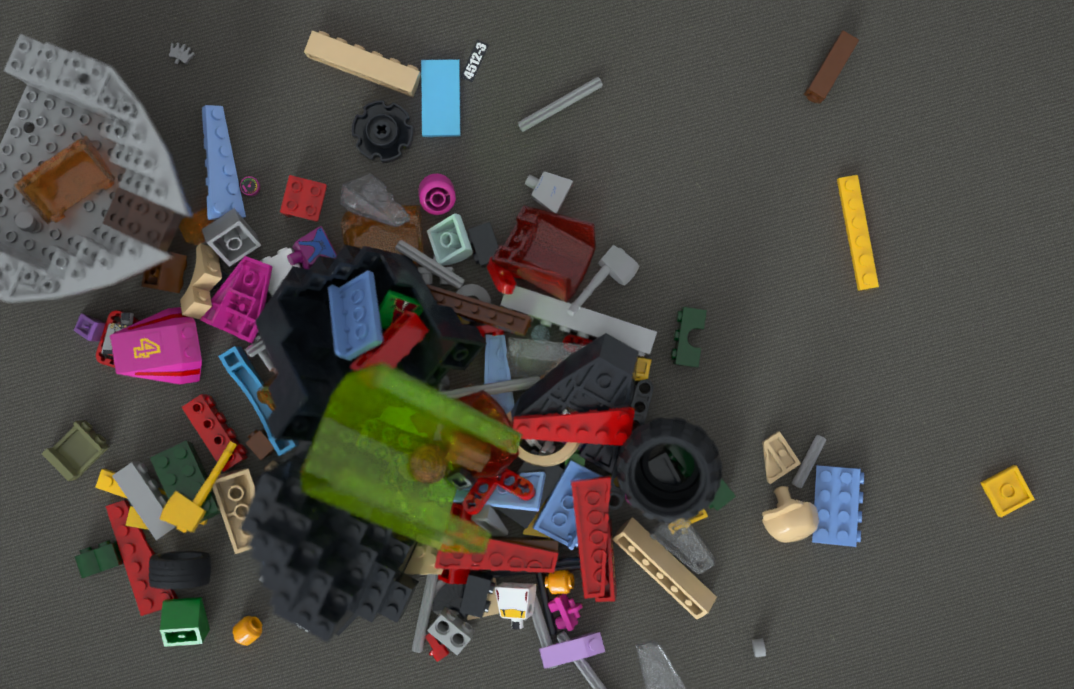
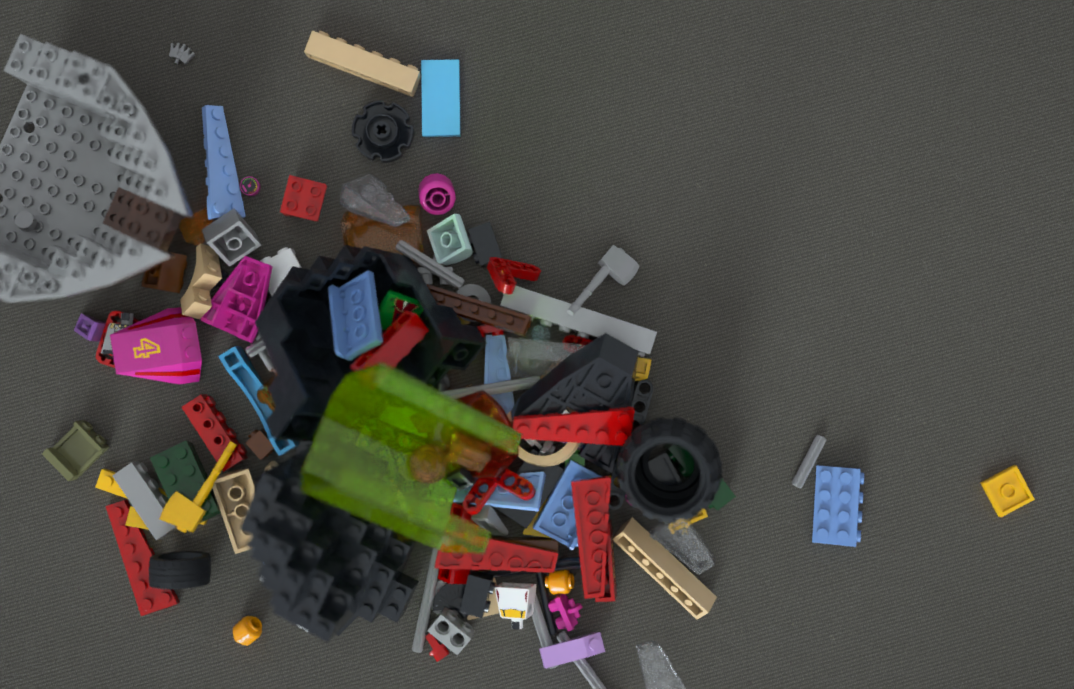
(65, 179): clear orange windscreen -> none
(98, 559): dark green brick -> none
(183, 622): green slope -> none
(310, 247): torso -> none
(423, 561): tan wing -> none
(474, 60): black sticker -> none
(549, 190): light grey torso -> none
(549, 251): clear red windscreen -> none
(560, 104): light grey axle -> none
(684, 353): dark green arch -> none
(758, 647): light grey piece -> none
(778, 457): tan wing -> none
(791, 519): tan piece -> none
(831, 67): reddish brown brick -> none
(857, 232): yellow plate -> none

